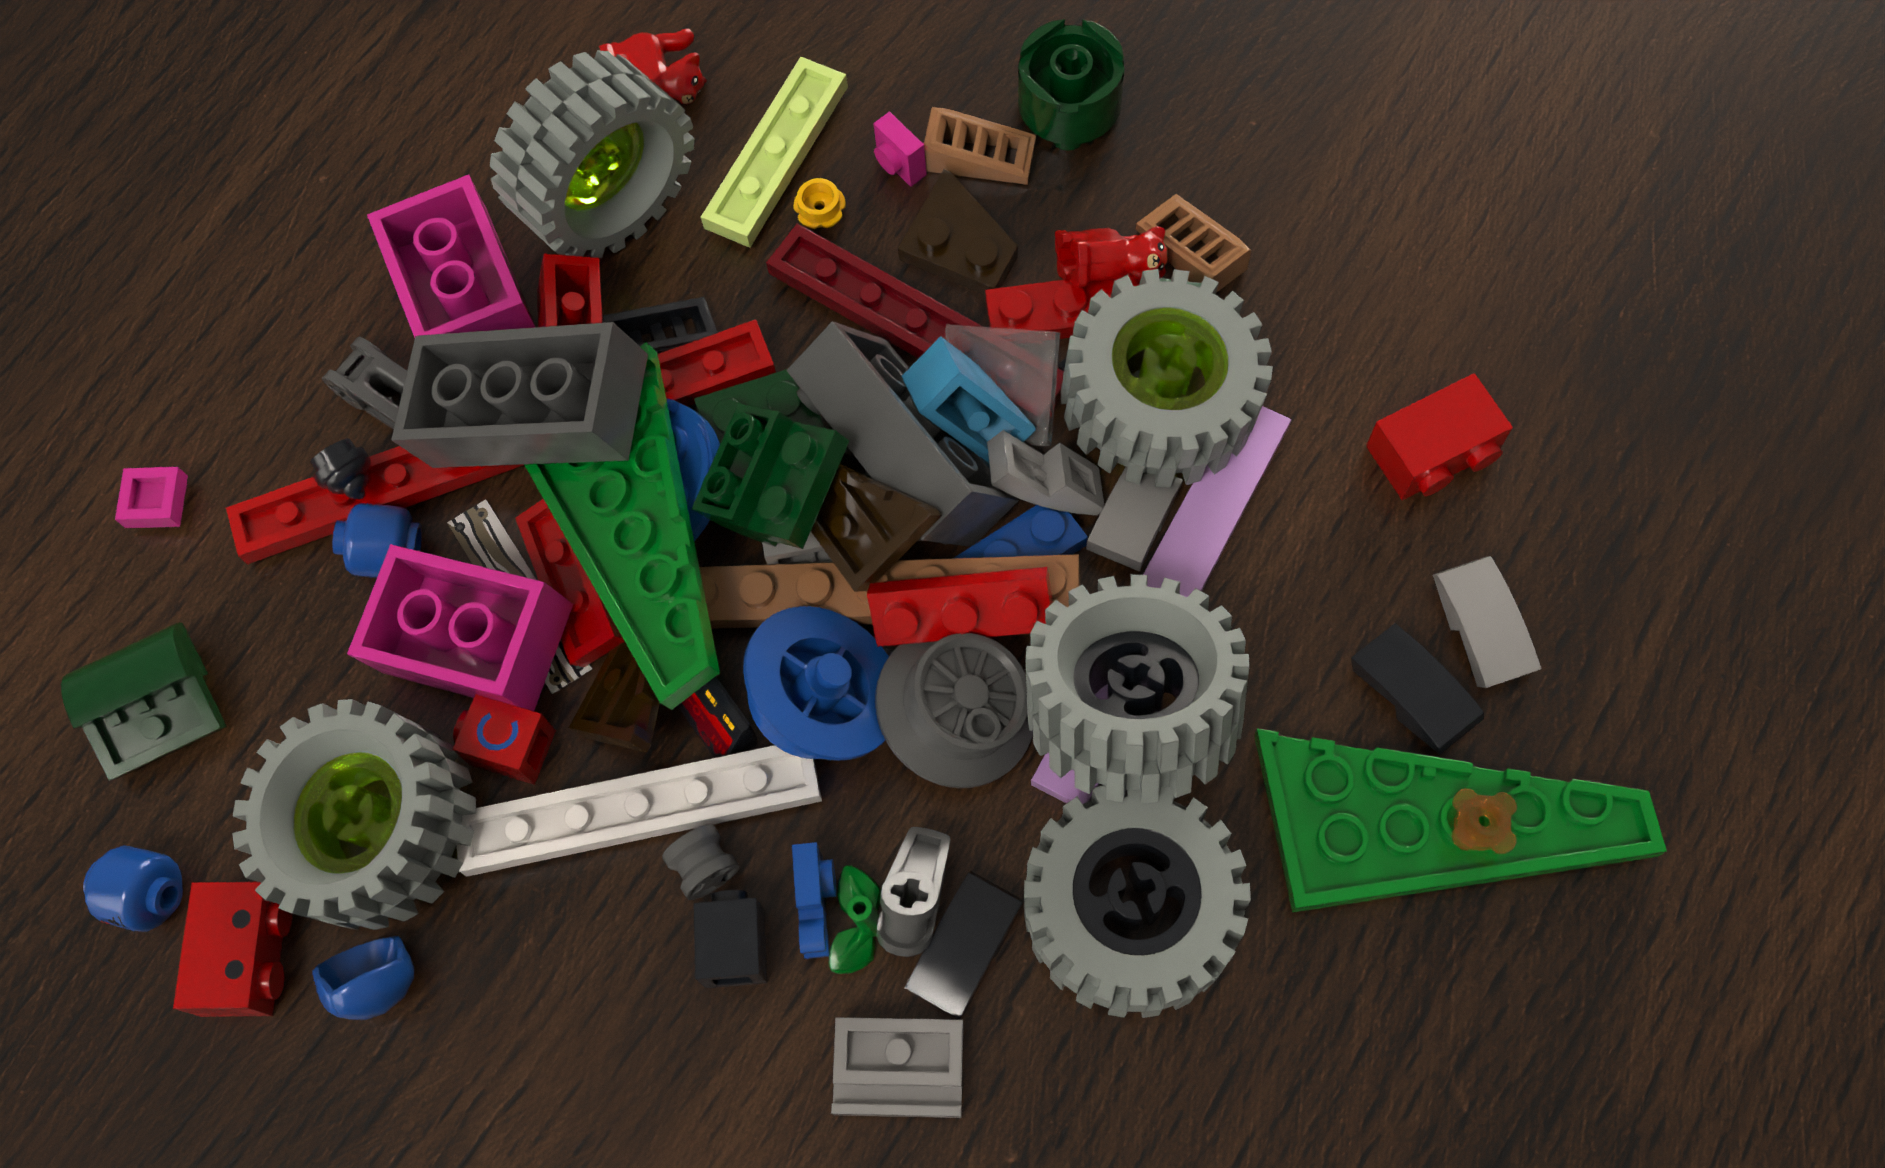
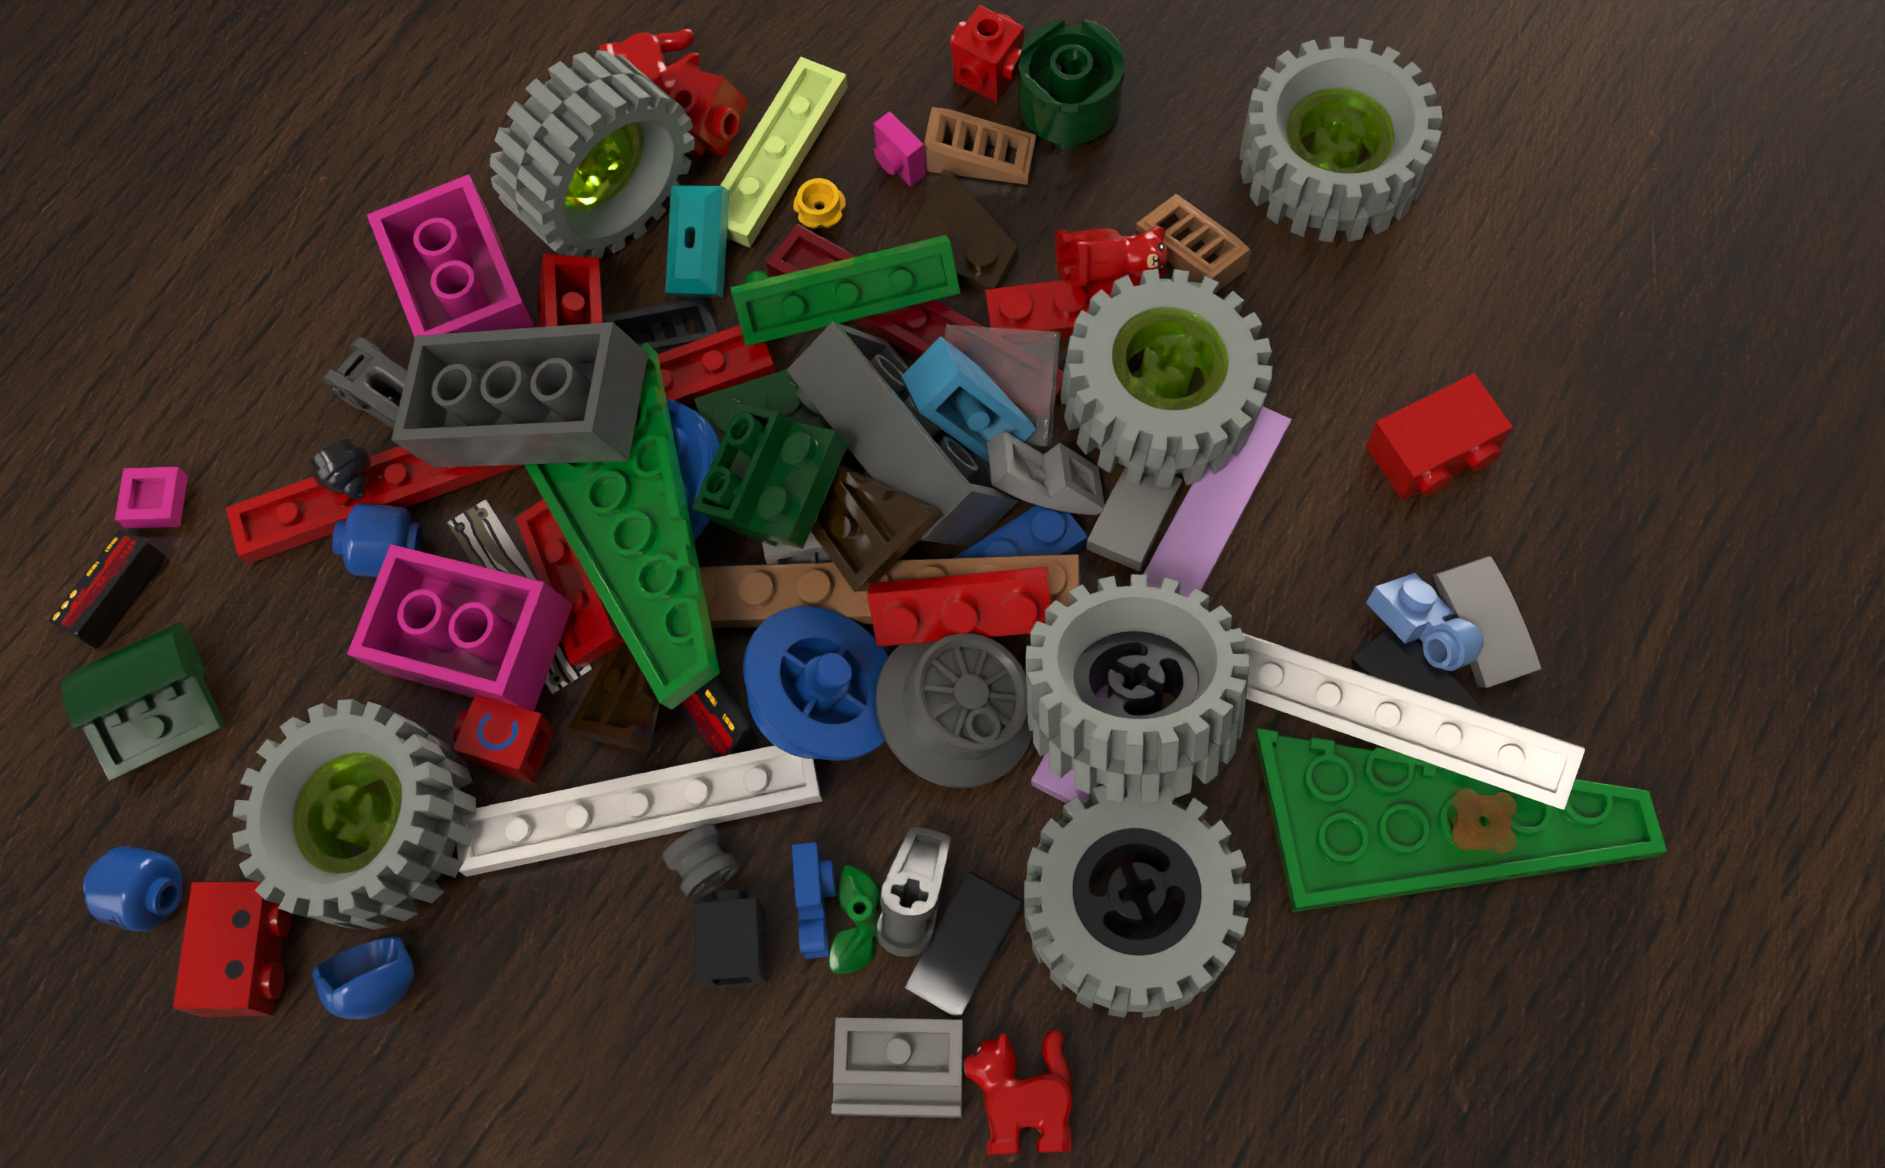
(107, 588): none -> black slope
(697, 269): none -> teal piece
(712, 107): none -> red brick
(844, 290): none -> green piece
(986, 52): none -> red brick
(1021, 1103): none -> red animal
(1348, 102): none -> light grey wheel
(1412, 723): none -> white plate
(1419, 613): none -> medium blue plate

